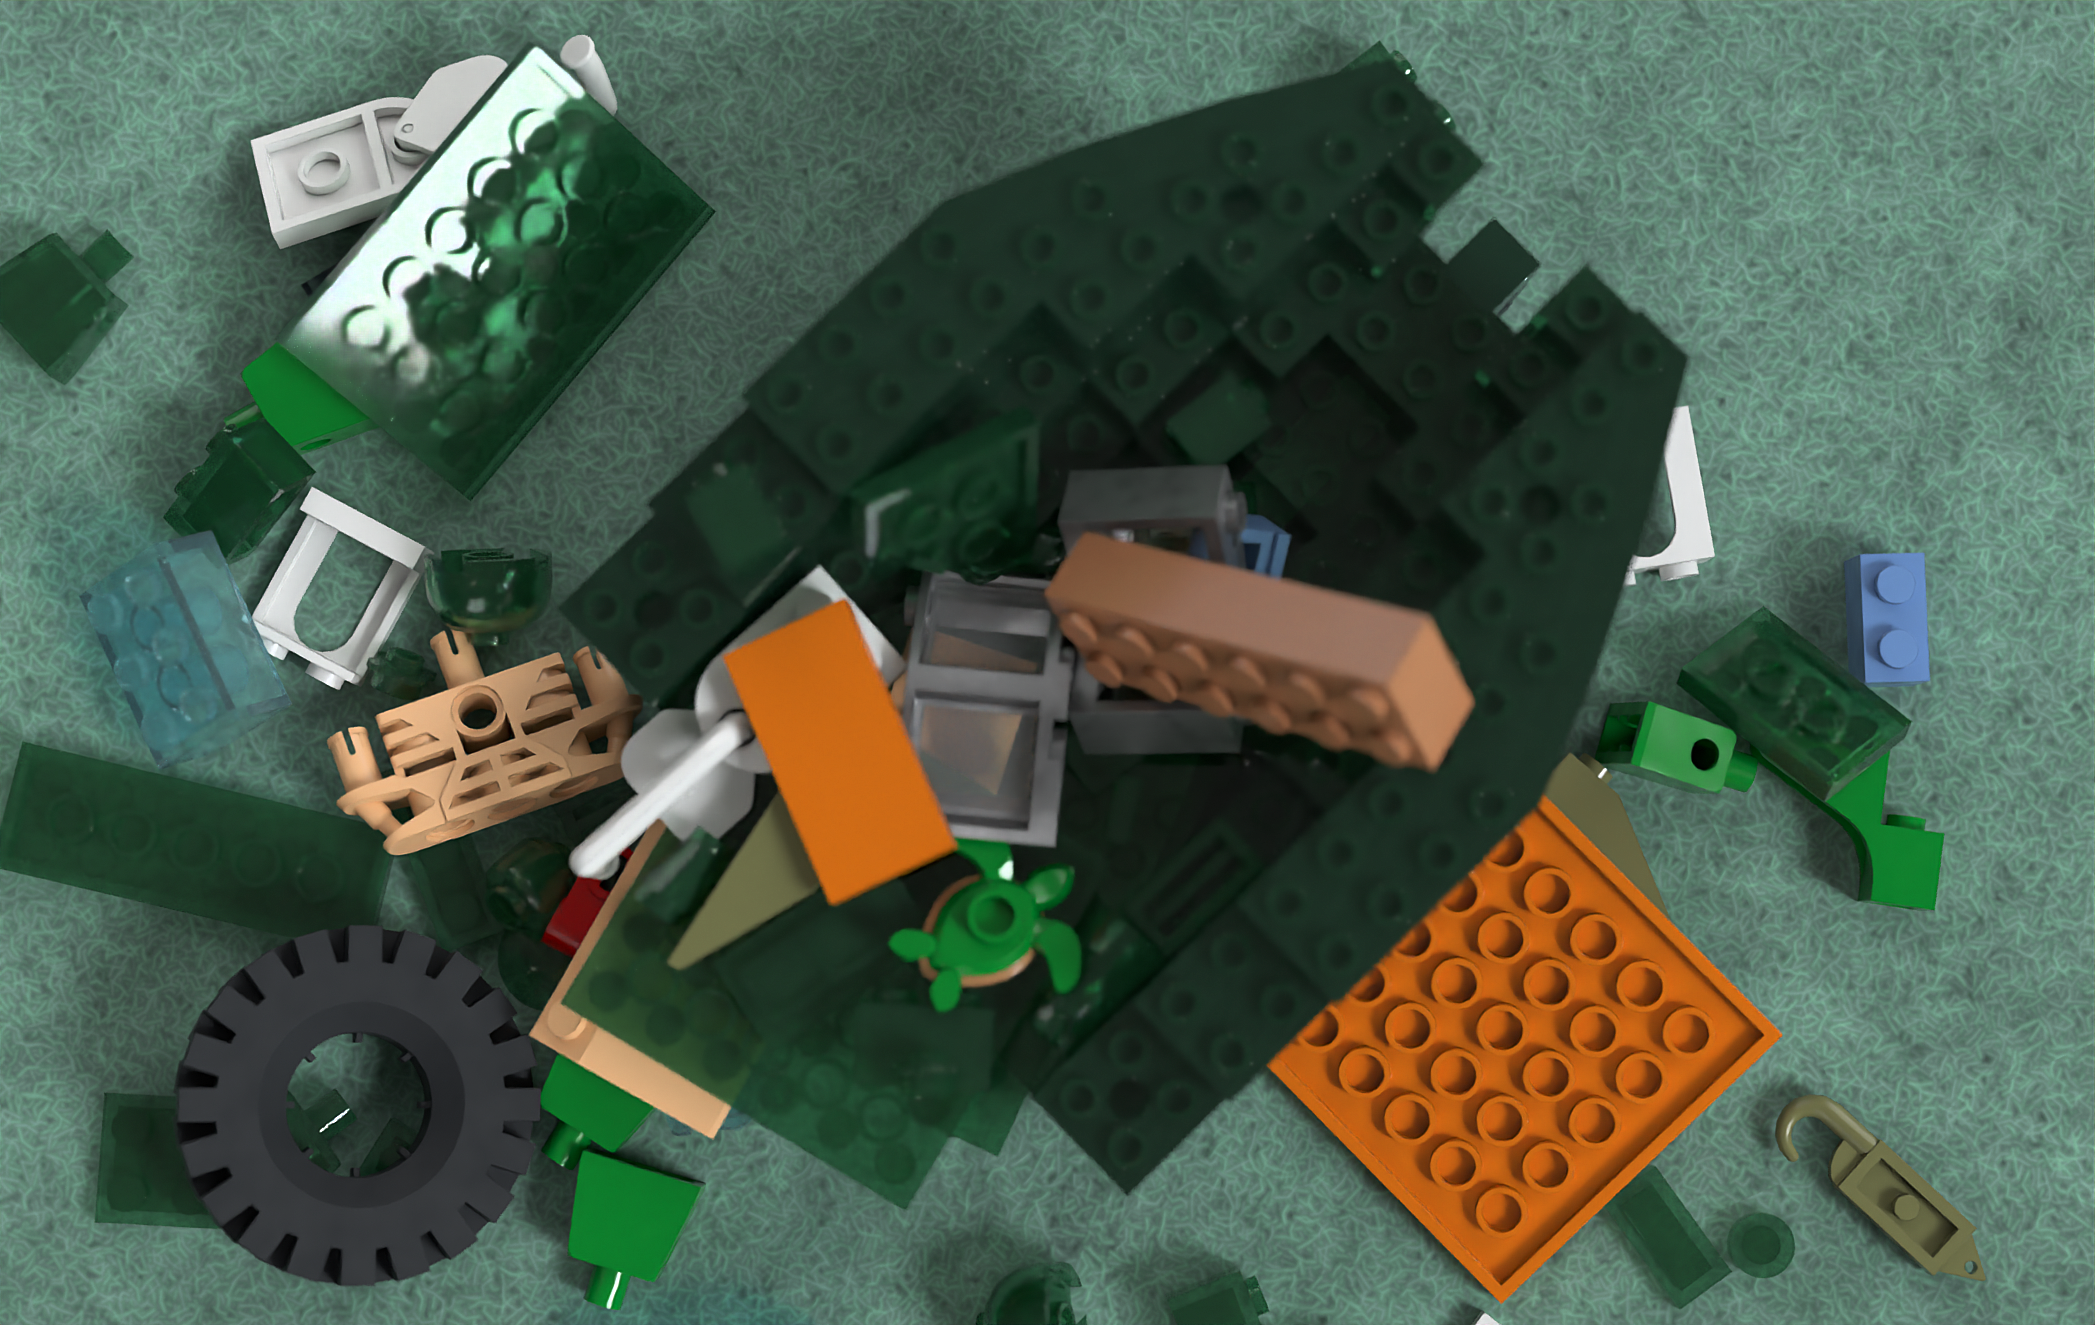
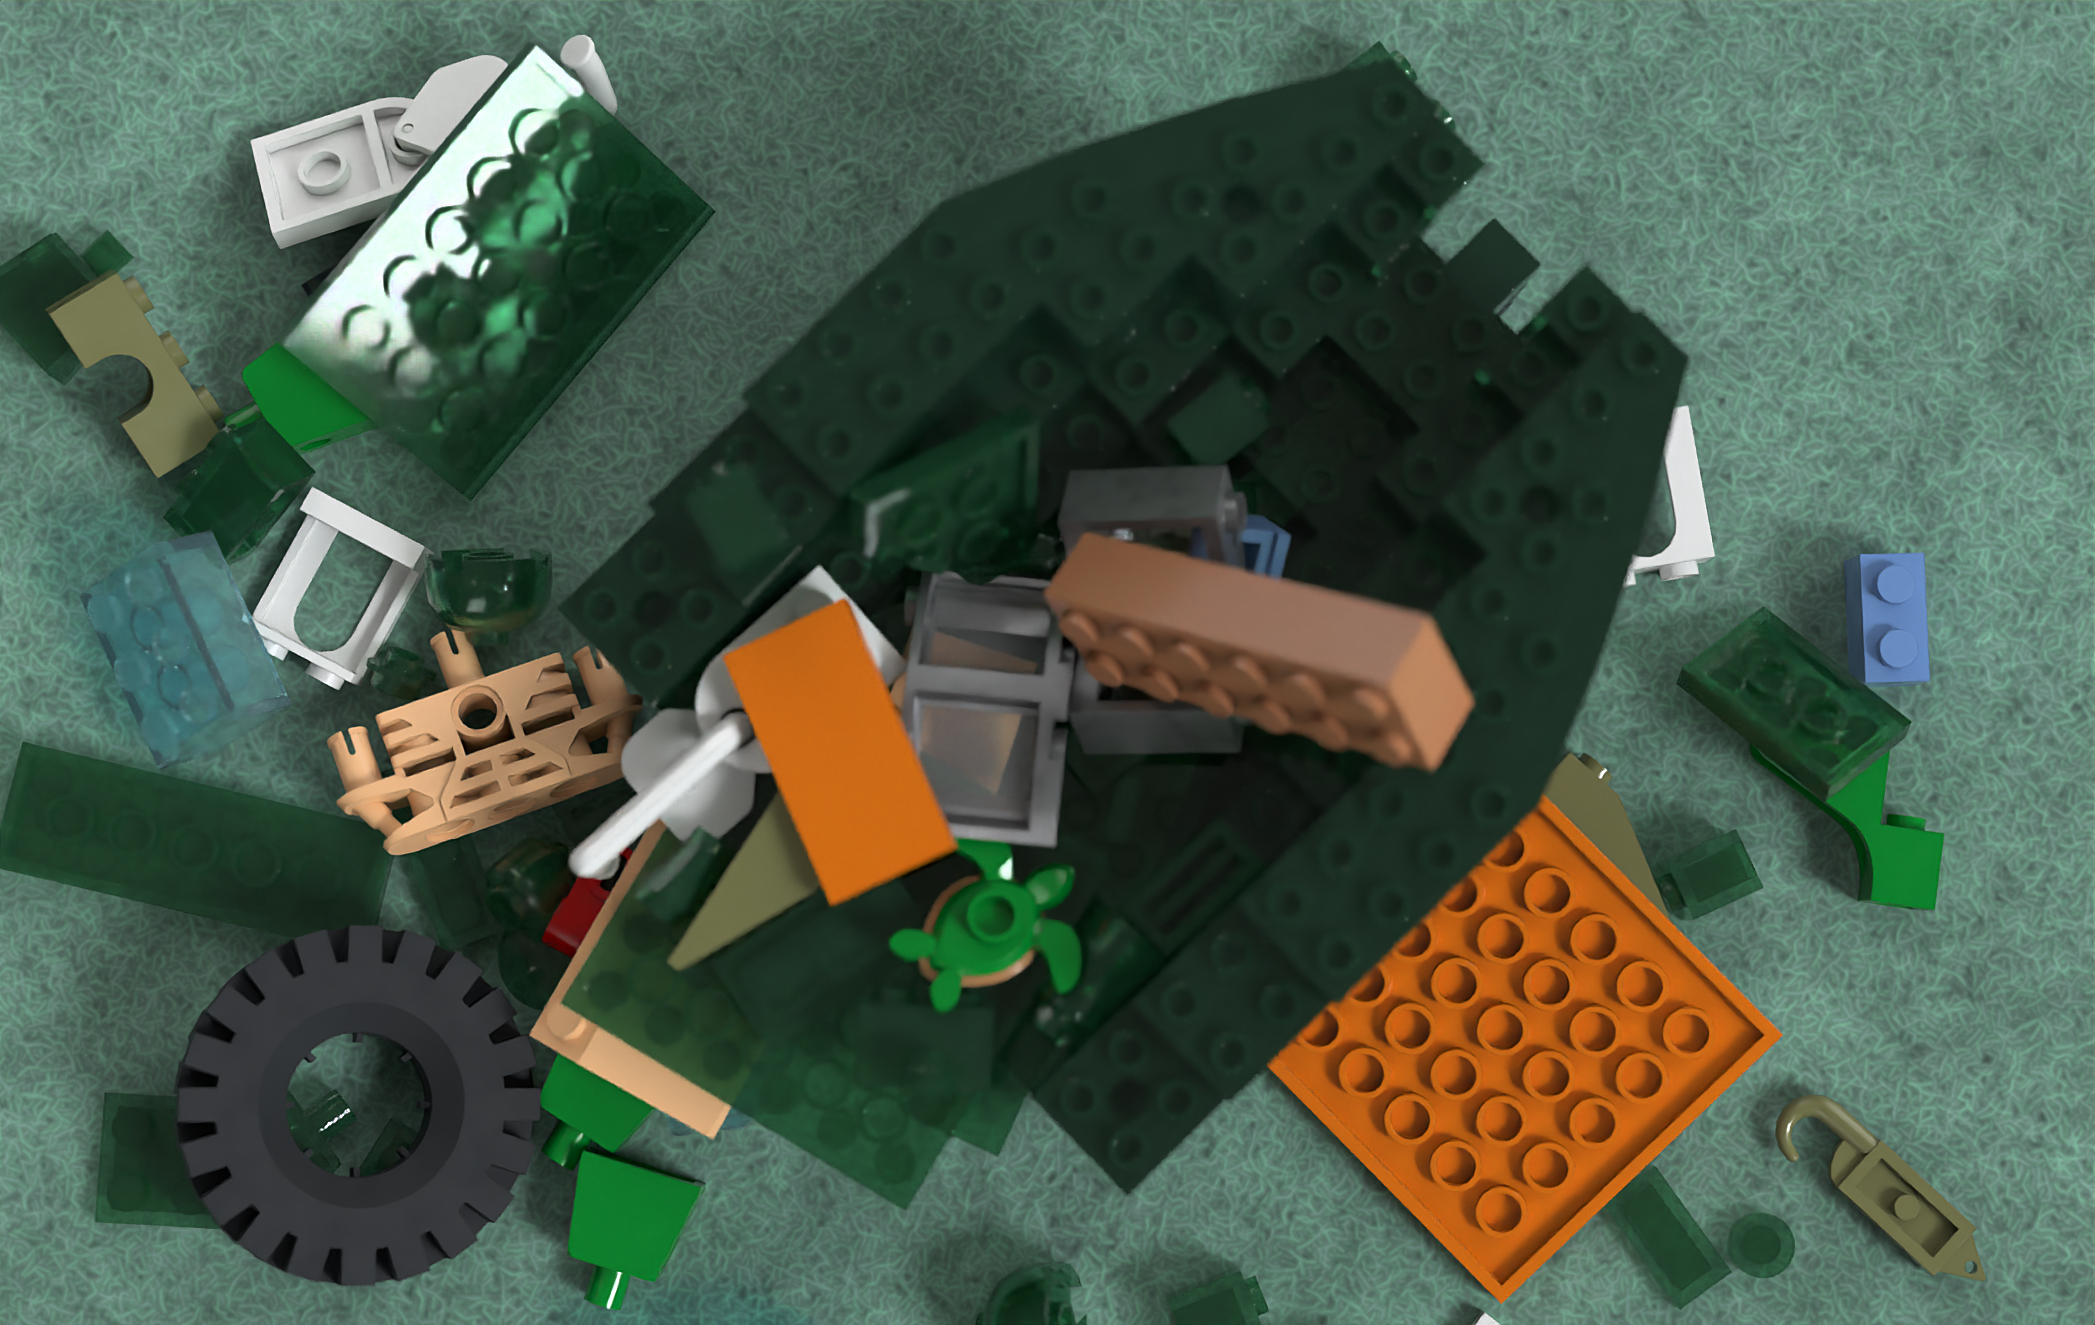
(110, 320): none -> olive arch
(1673, 749): green torso -> none
(1707, 876): none -> clear green brick

